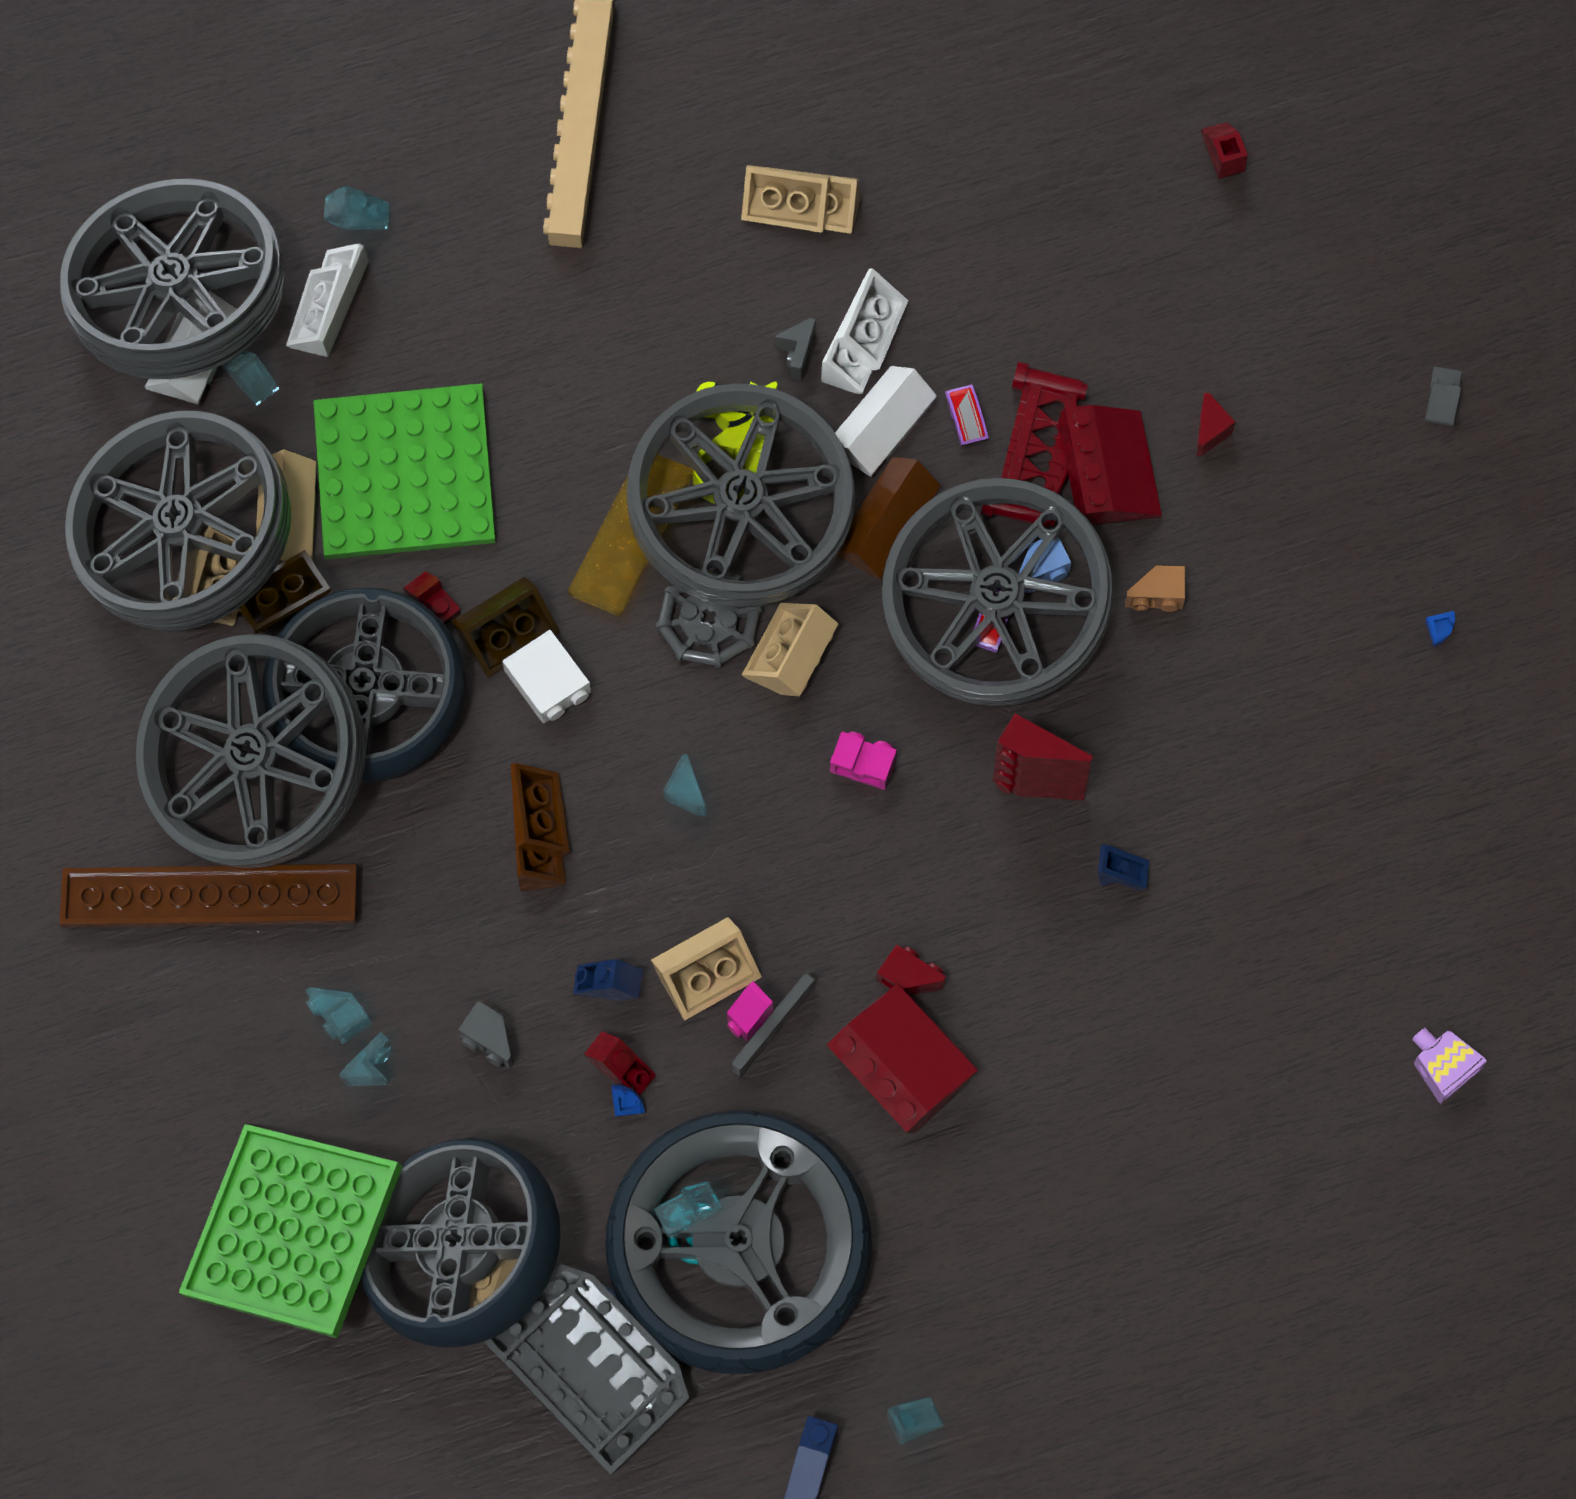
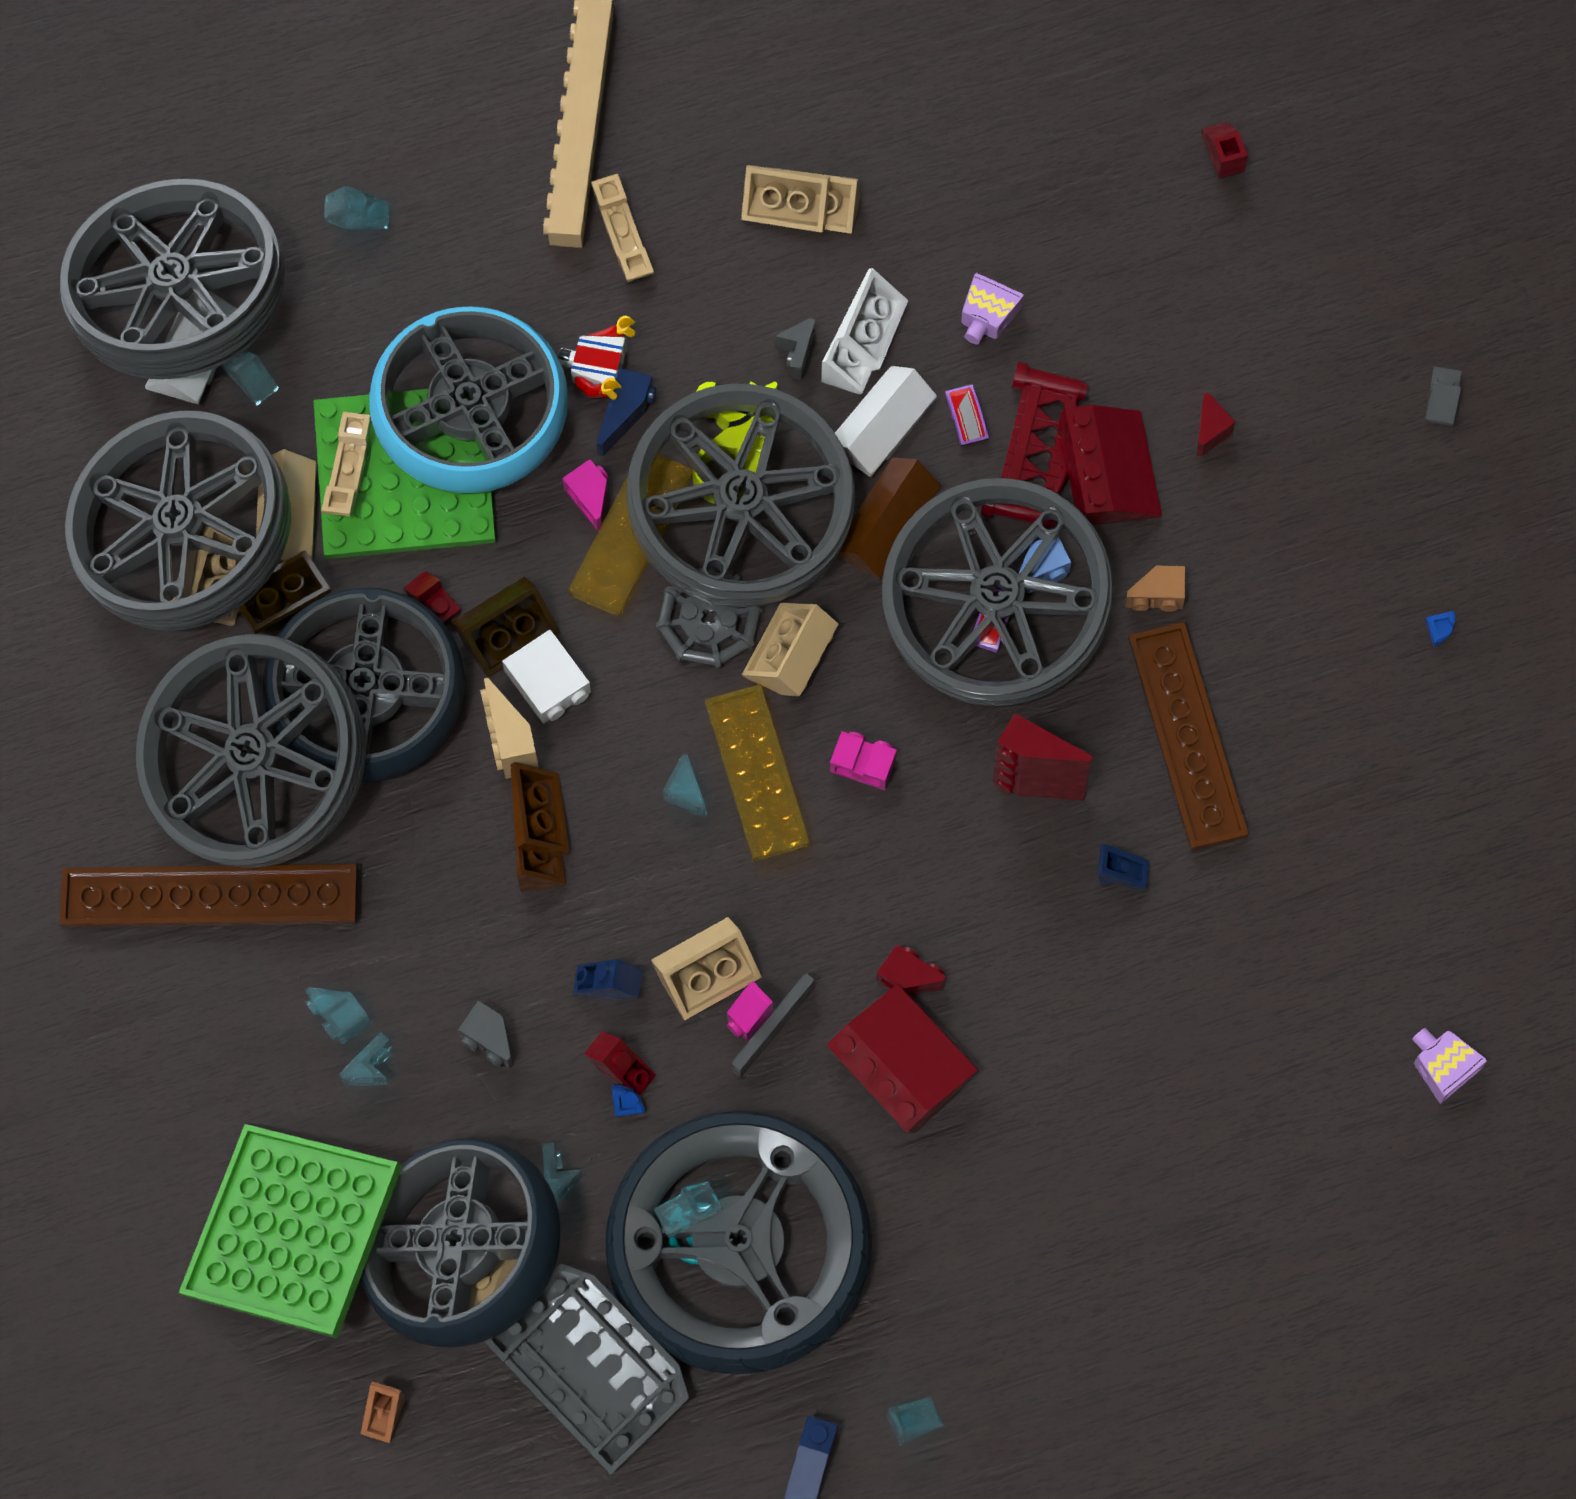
(327, 299): white slope -> none
(348, 464): none -> tan slope
(382, 1412): none -> nougat slope
(436, 335): none -> dark grey wheel
(508, 731): none -> tan slope
(561, 1181): none -> clear light blue slope
(589, 491): none -> dark pink slope
(598, 359): none -> torso
(621, 228): none -> tan slope
(626, 409): none -> dark blue slope
(757, 773): none -> clear yellow plate
(989, 308): none -> lavender torso
(1188, 736): none -> reddish brown plate

